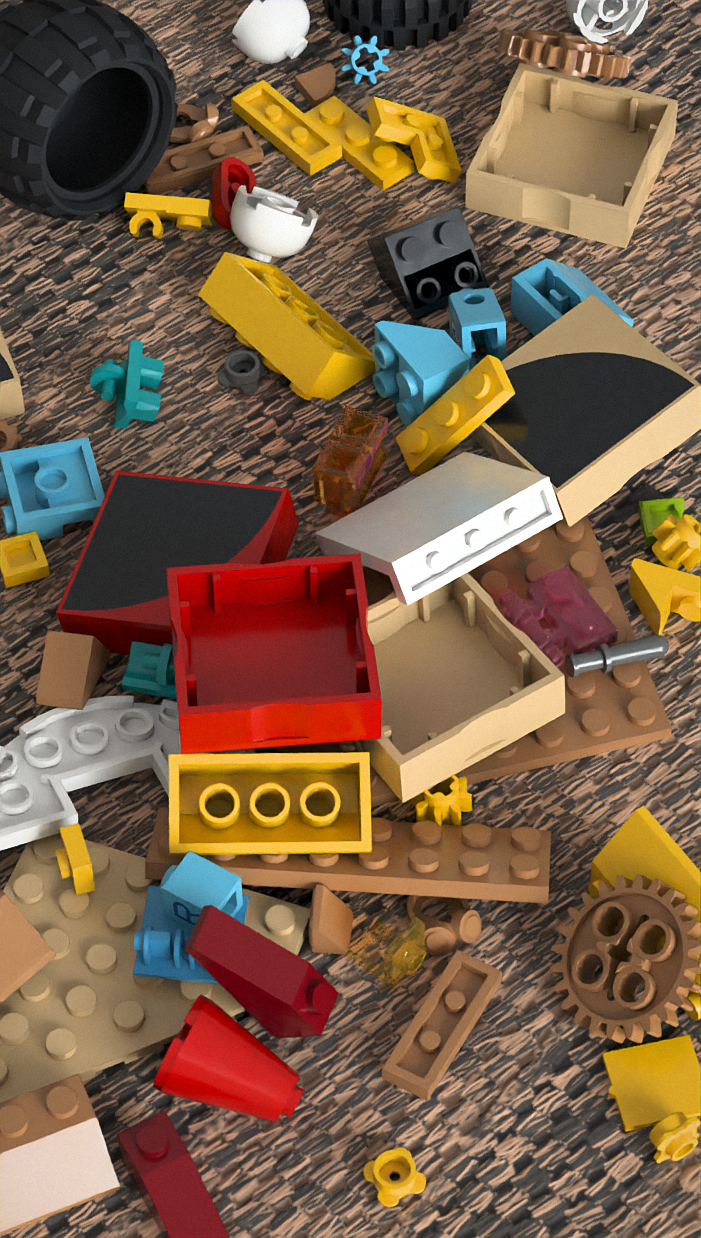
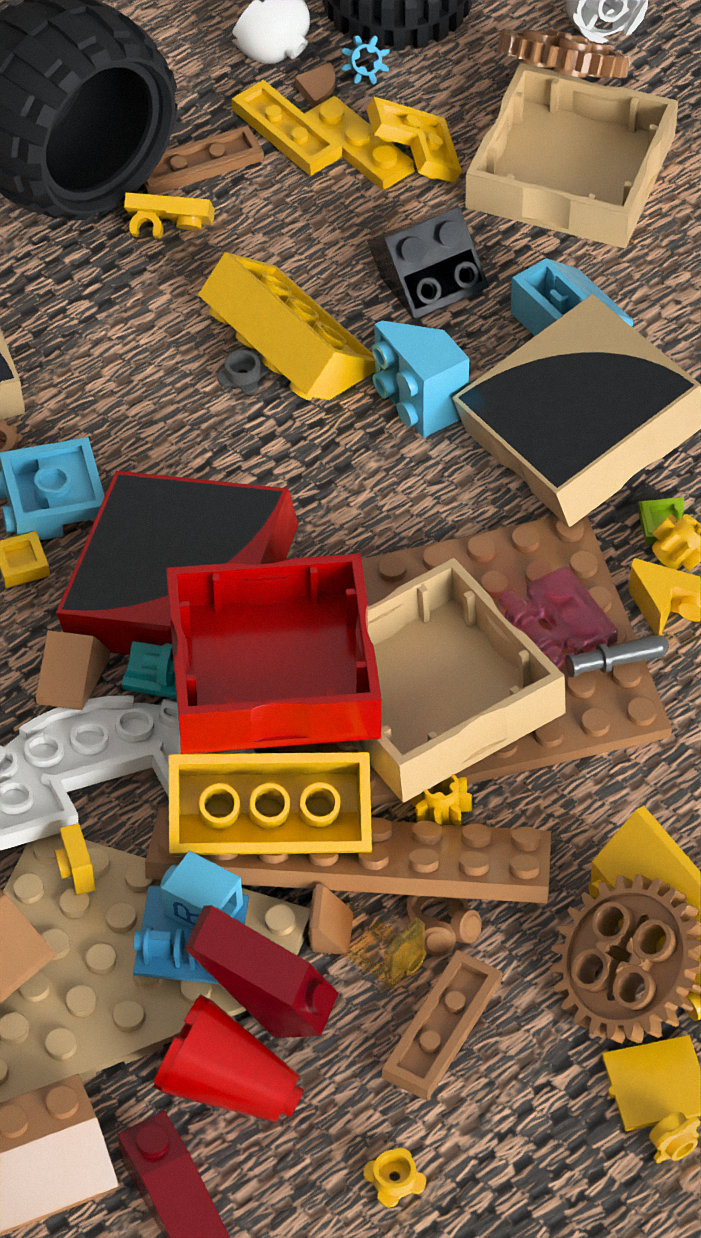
(125, 383): teal hips -> none
(204, 123): medium nougat piece -> none
(225, 182): red plate -> none
(270, 223): white cylinder -> none
(350, 461): clear orange hips -> none
(444, 523): white panel -> none
(455, 415): yellow plate -> none
(477, 319): medium azure torso -> none

